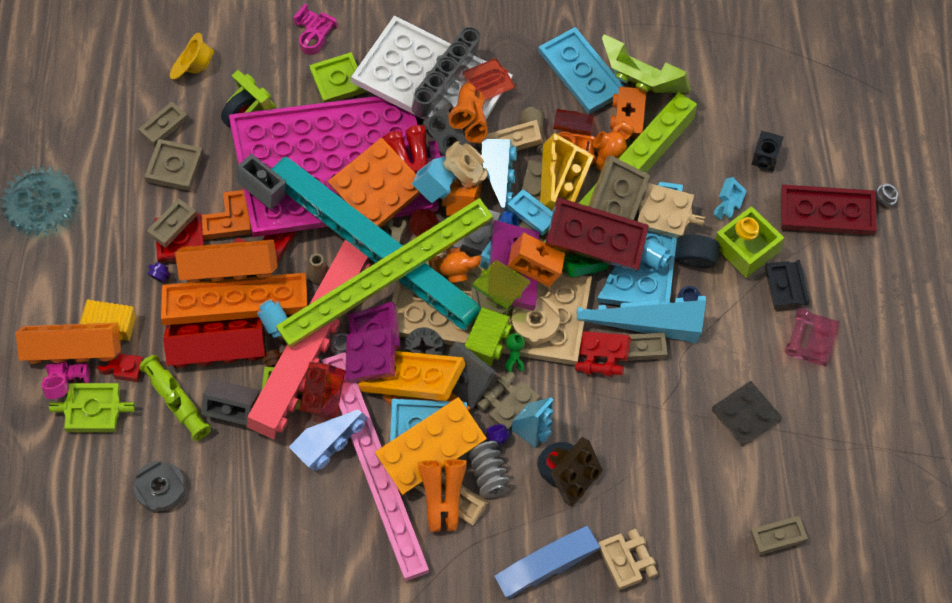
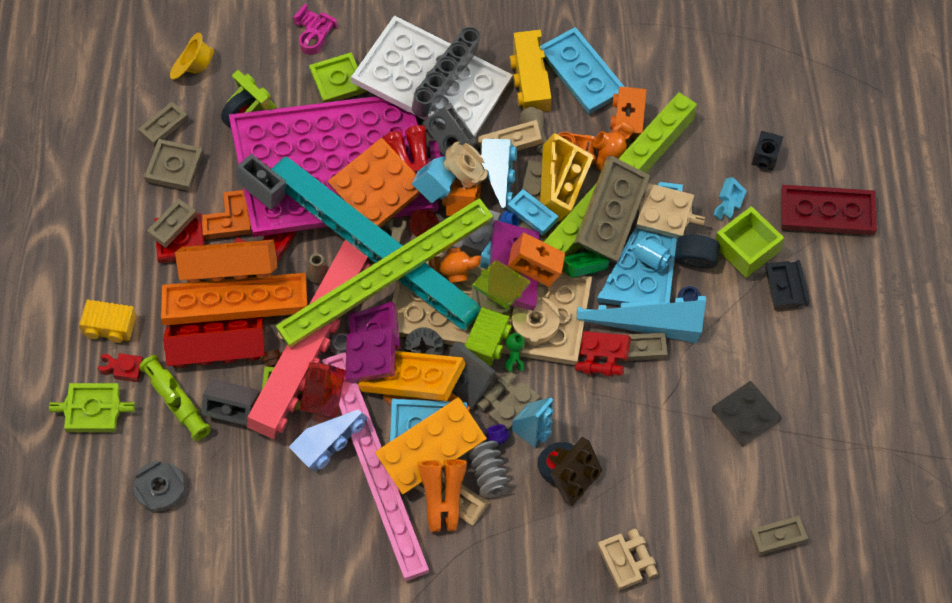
(23, 213): clear light blue gear -> none
(58, 375): dark pink piece -> none
(68, 342): orange brick -> none
(158, 272): dark purple plate -> none
(271, 315): medium azure brick -> none
(470, 114): orange piece -> none
(489, 78): clear red piece -> none
(530, 71): none -> yellow wedge
(547, 561): medium blue slope -> none
(573, 122): clear red piece -> none
(597, 234): dark red plate -> none
(645, 77): lime slope -> none
(747, 228): yellow plate -> none
(819, 341): clear pink plate -> none
(887, 194): flat silver plate -> none

